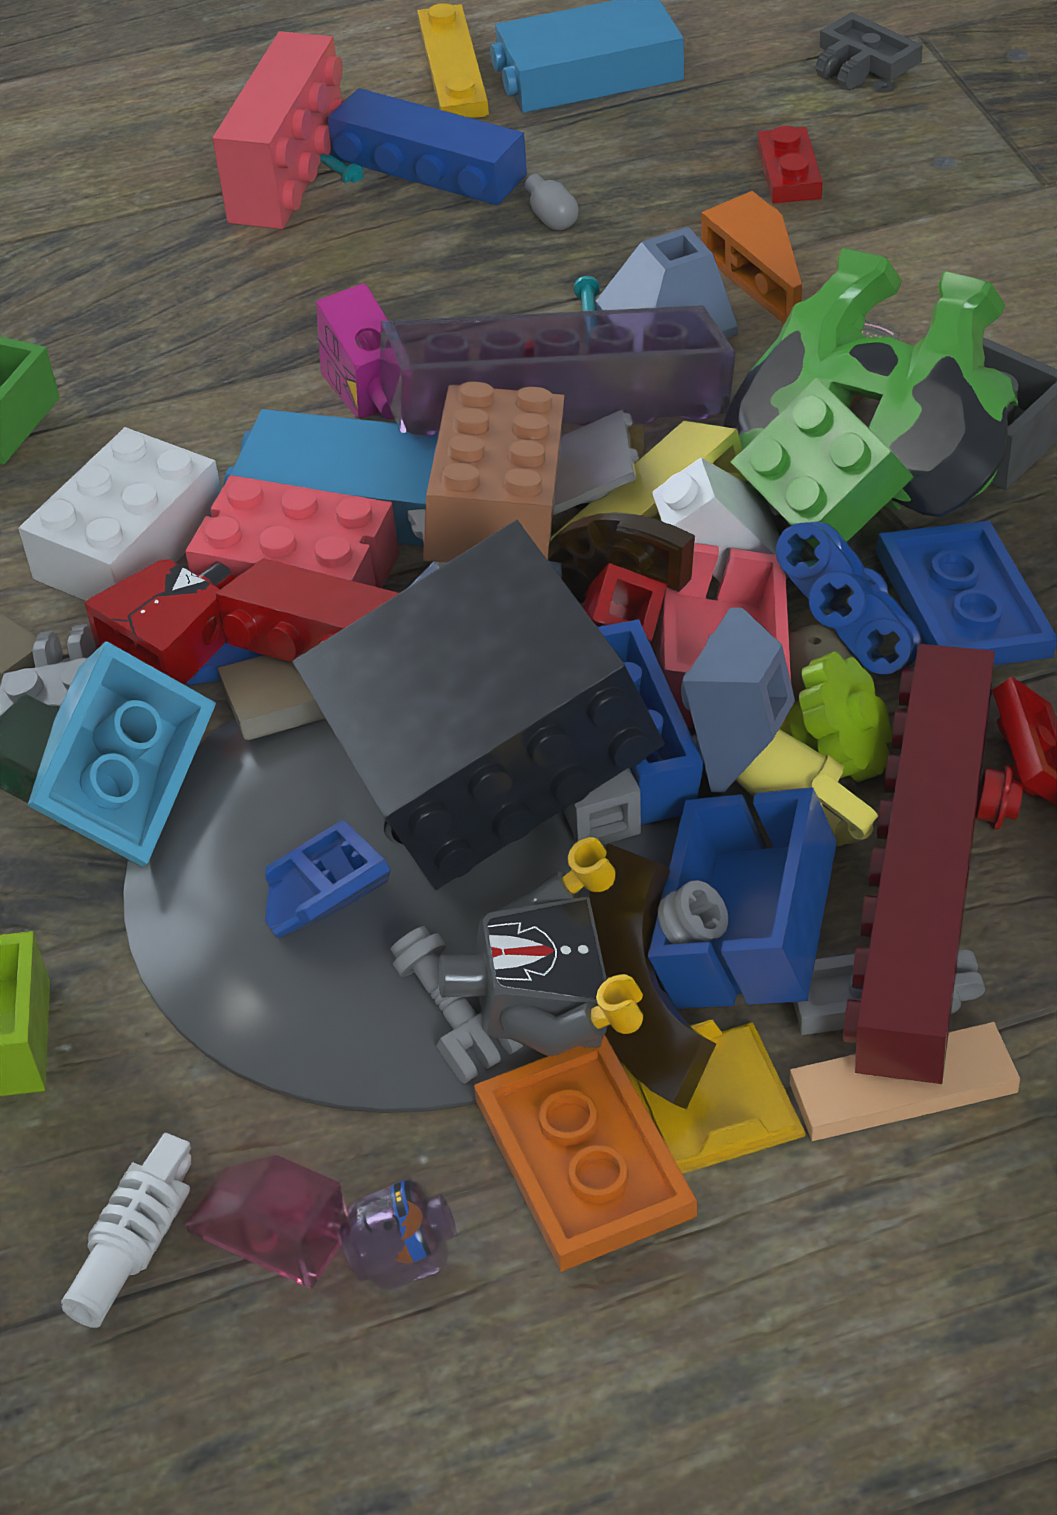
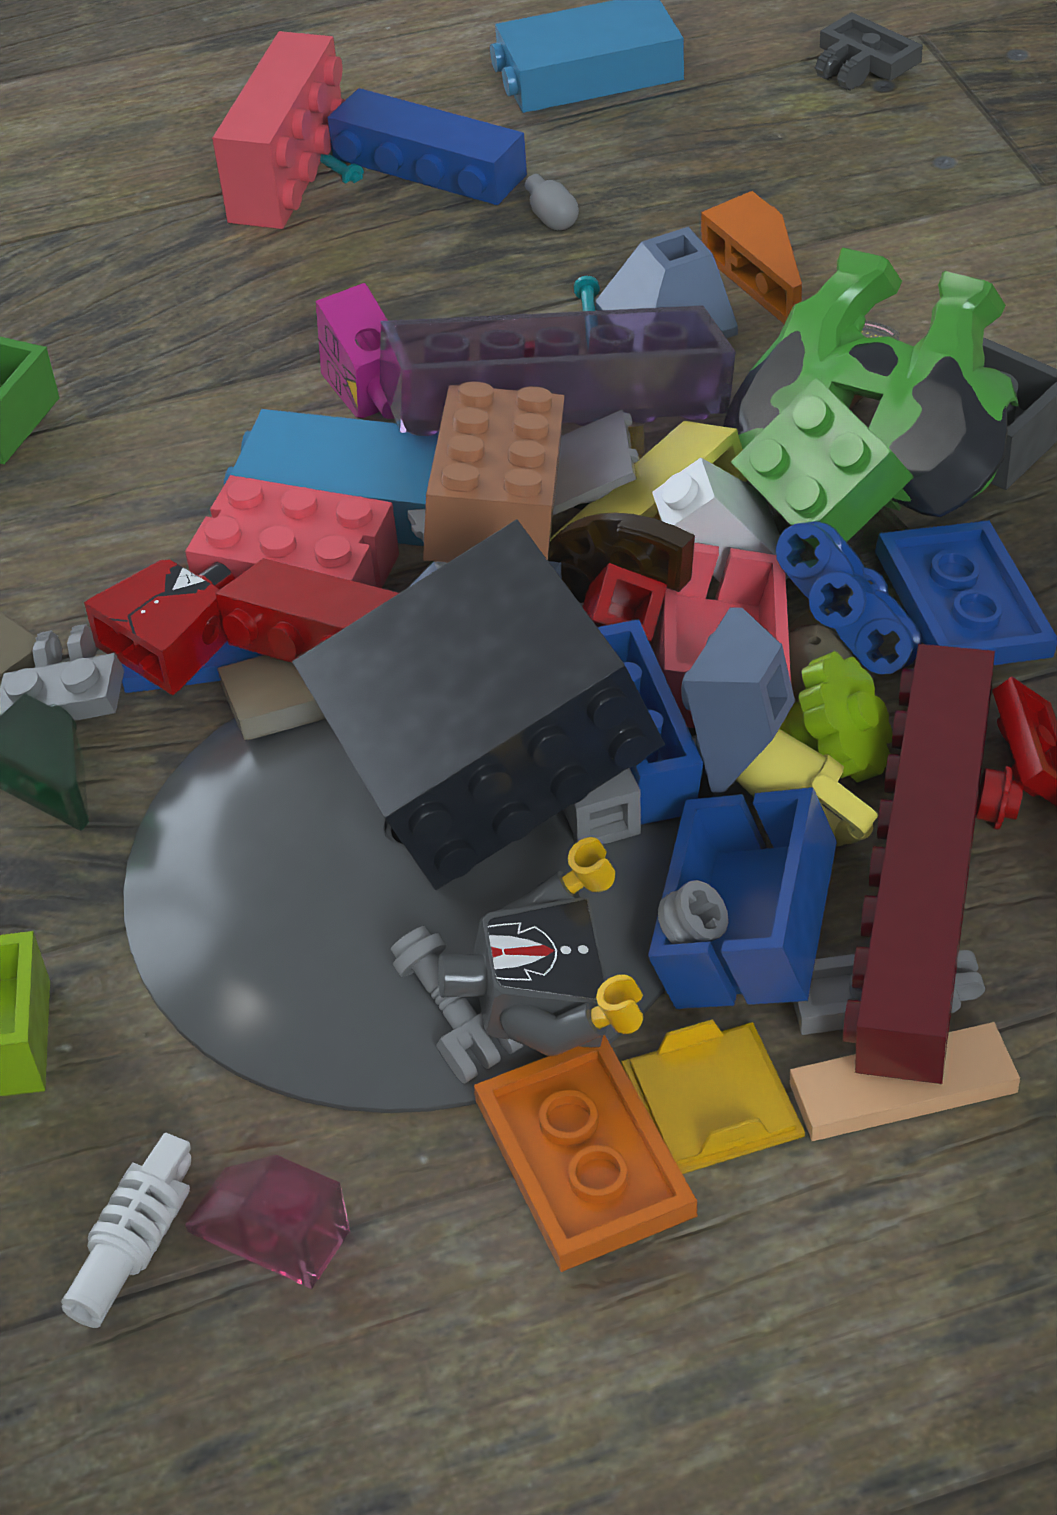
(119, 752): medium azure slope -> none
(120, 514): white brick -> none
(321, 879): blue slope -> none
(397, 1235): clear purple head -> none
(452, 61): yellow plate -> none
(665, 1048): dark brown tile -> none
(789, 164): red plate -> none

